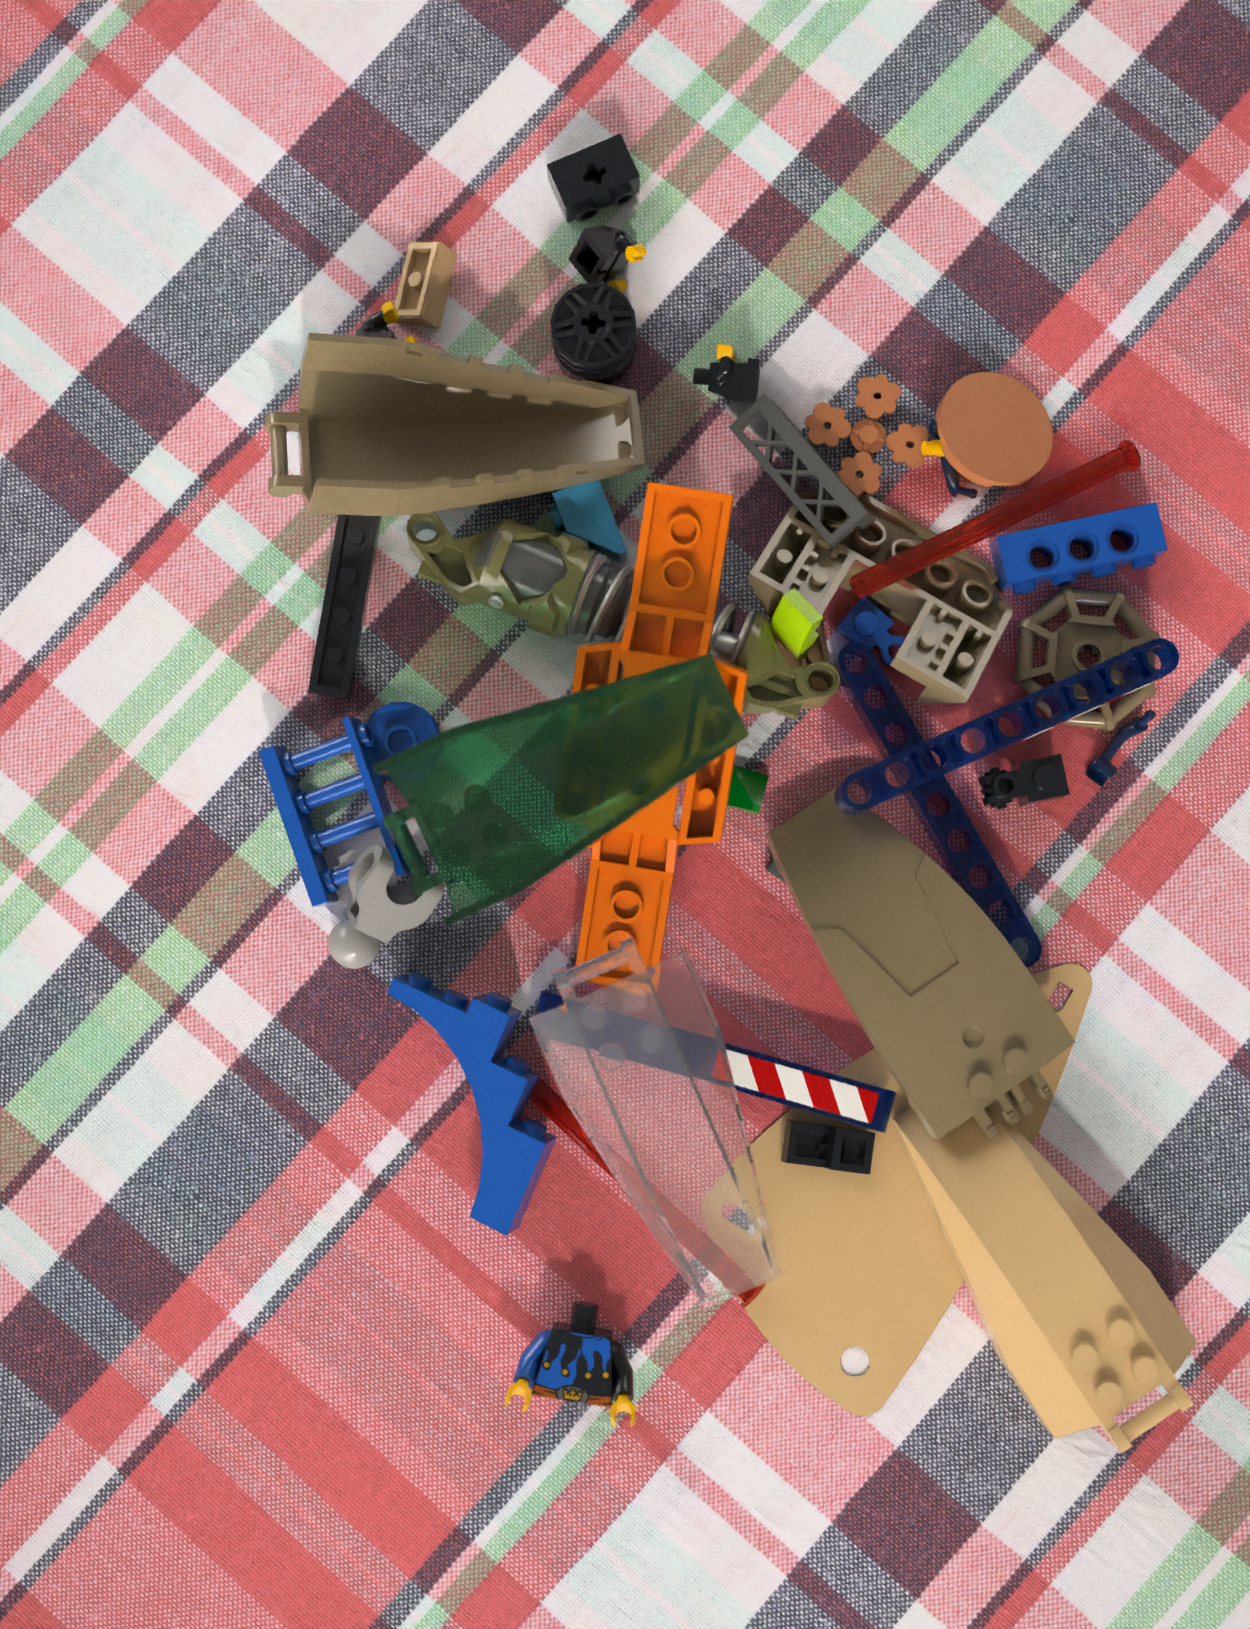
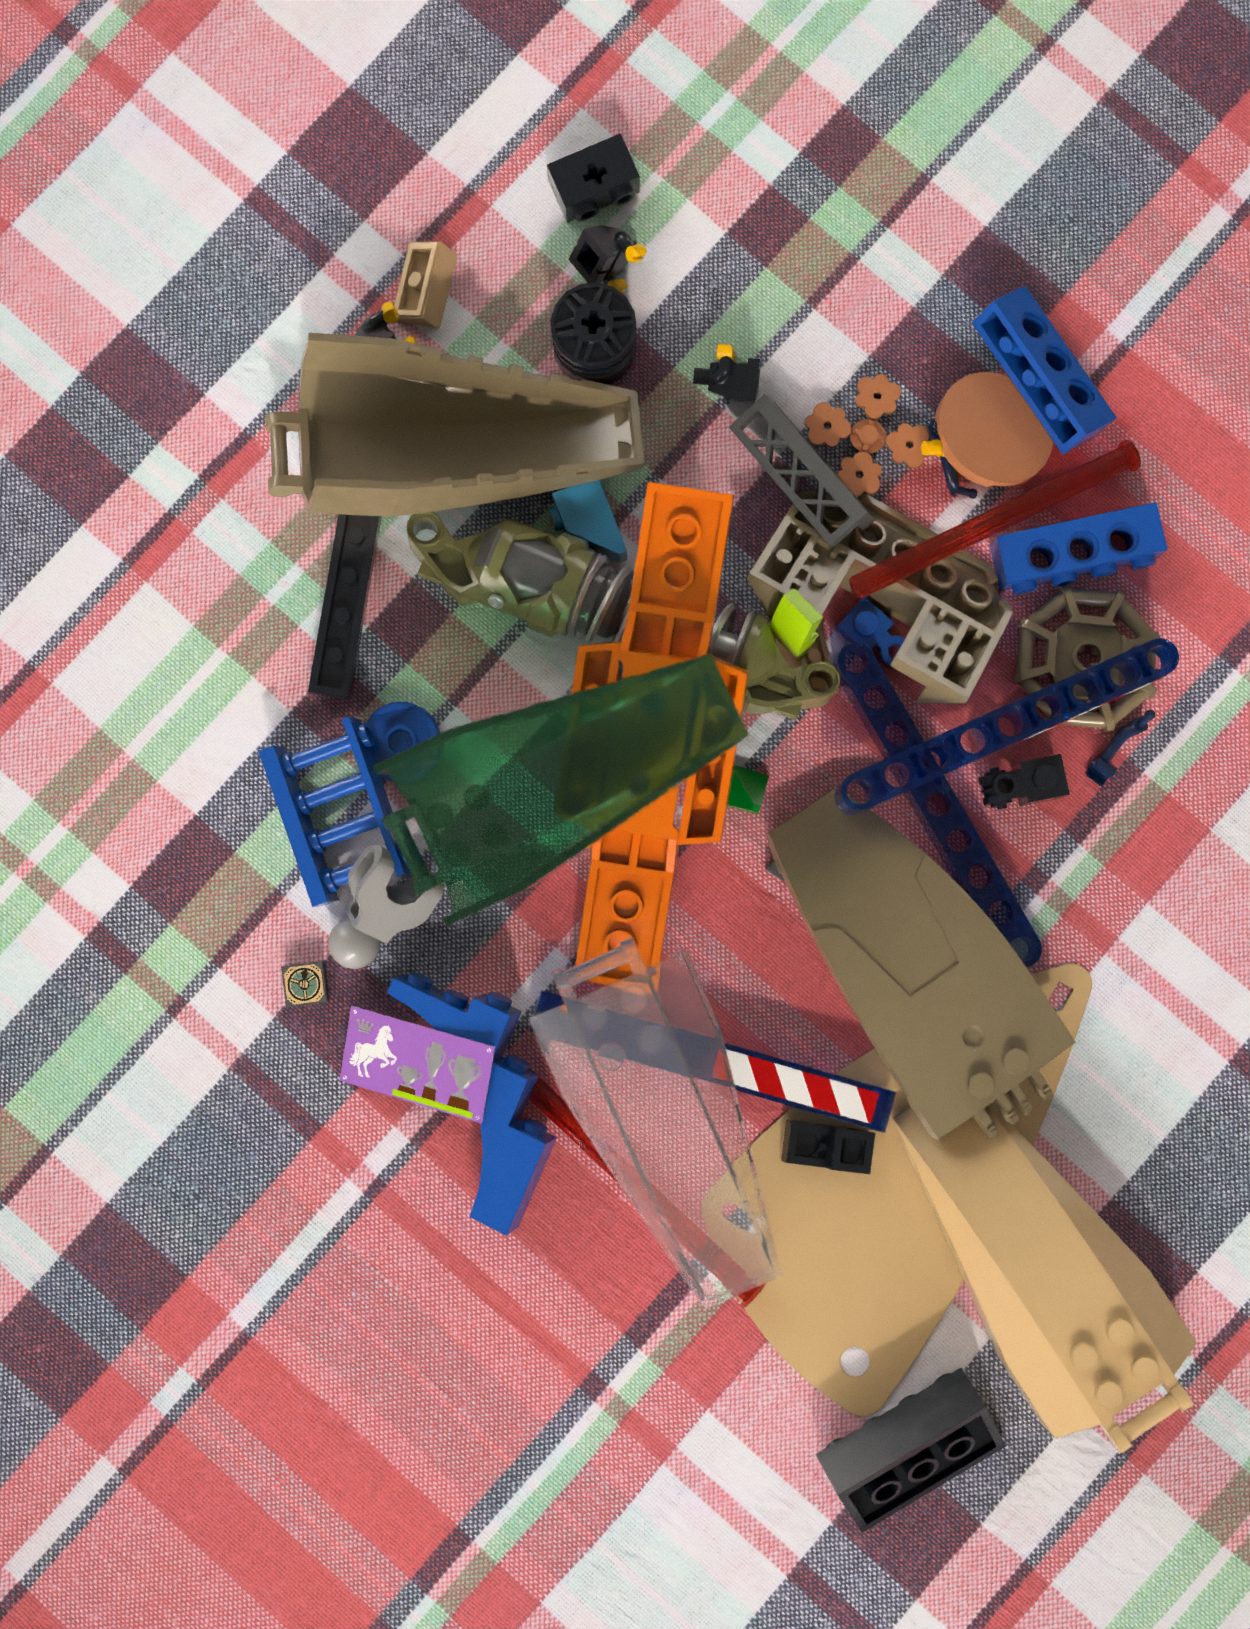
(305, 984): none -> tile
(417, 1064): none -> medium lavender sticker
(576, 1365): torso -> none
(910, 1449): none -> black slope
(1043, 369): none -> blue brick

